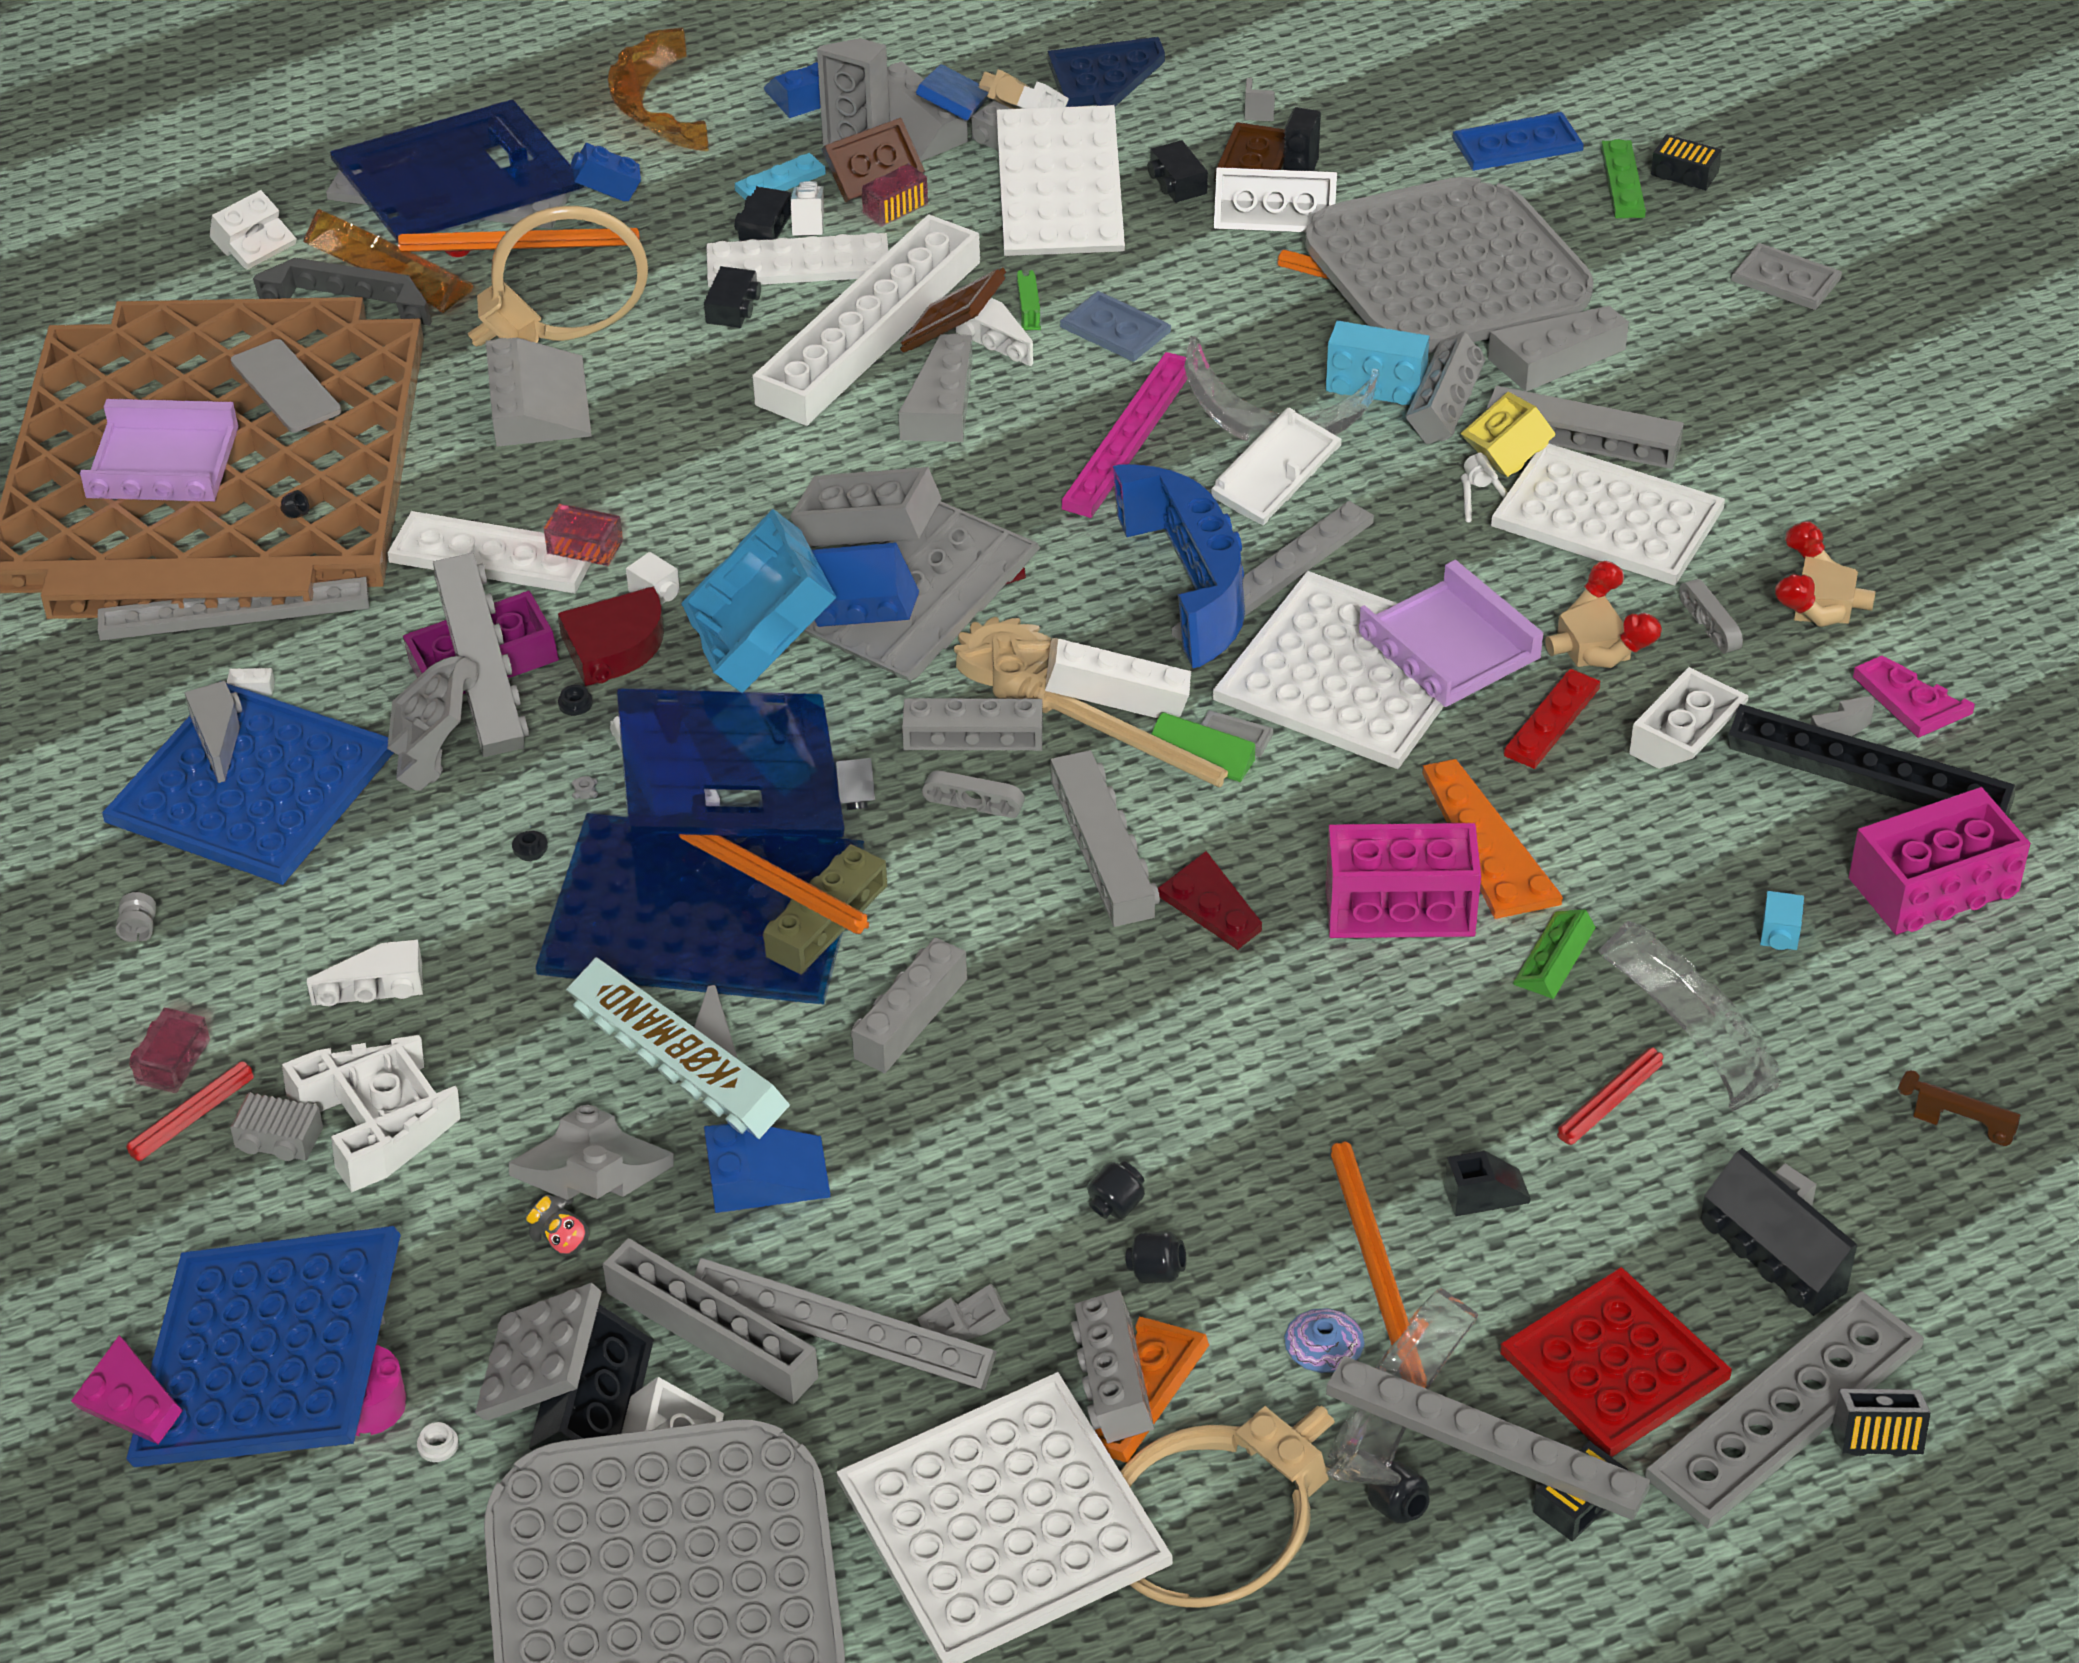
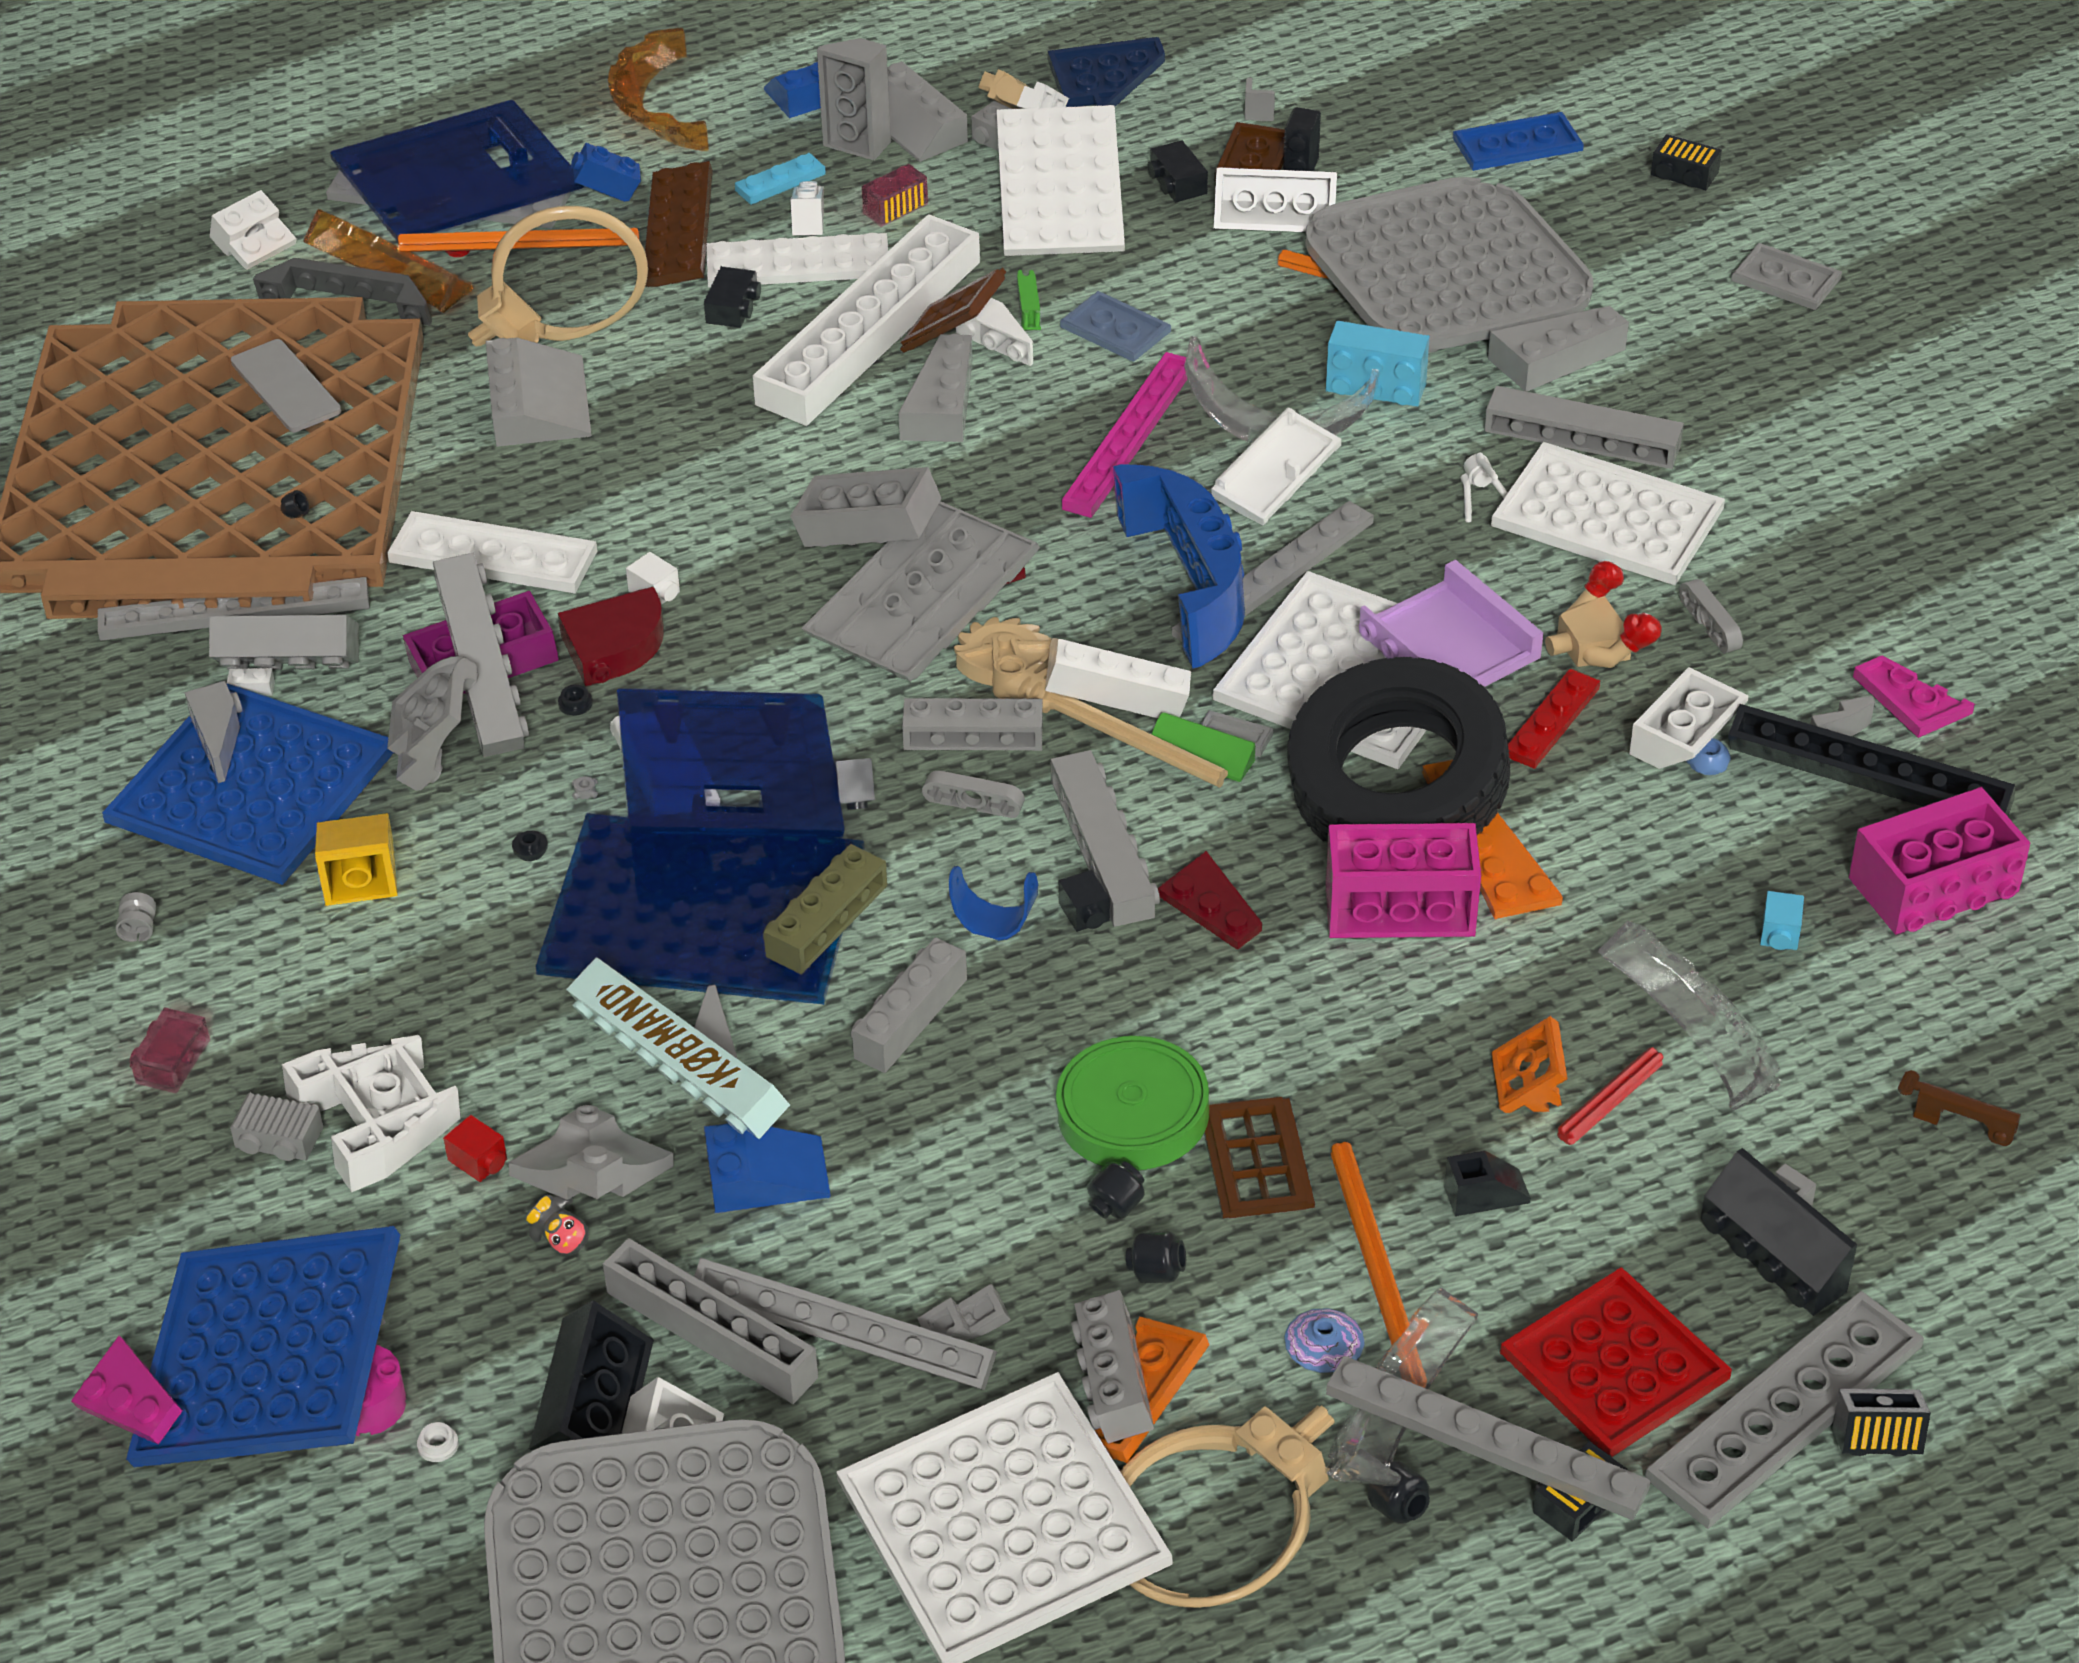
(162, 450): lavender panel -> none
(189, 1111): axle -> none
(284, 640): none -> light grey piece
(356, 859): none -> yellow slope
(377, 973): white slope -> none
(475, 1148): none -> red brick
(538, 1352): light grey plate -> none
(583, 534): clear pink brick -> none
(678, 224): none -> reddish brown plate
(758, 601): dark azure tile -> none
(763, 214): black brick -> none
(781, 881): orange axle -> none
(868, 584): blue slope -> none
(870, 156): reddish brown plate -> none
(952, 92): blue tile -> none
(986, 918): none -> blue piece
(1084, 901): none -> black brick
(1133, 1102): none -> bright green brick
(1290, 1149): none -> reddish brown piece
(1391, 696): none -> black tyre
(1445, 388): light grey brick -> none
(1509, 433): light yellow slope -> none
(1532, 1046): none -> orange piece
(1559, 955): bright green slope -> none
(1623, 179): bright green plate -> none
(1711, 759): none -> medium blue plate
(1825, 588): torso -> none

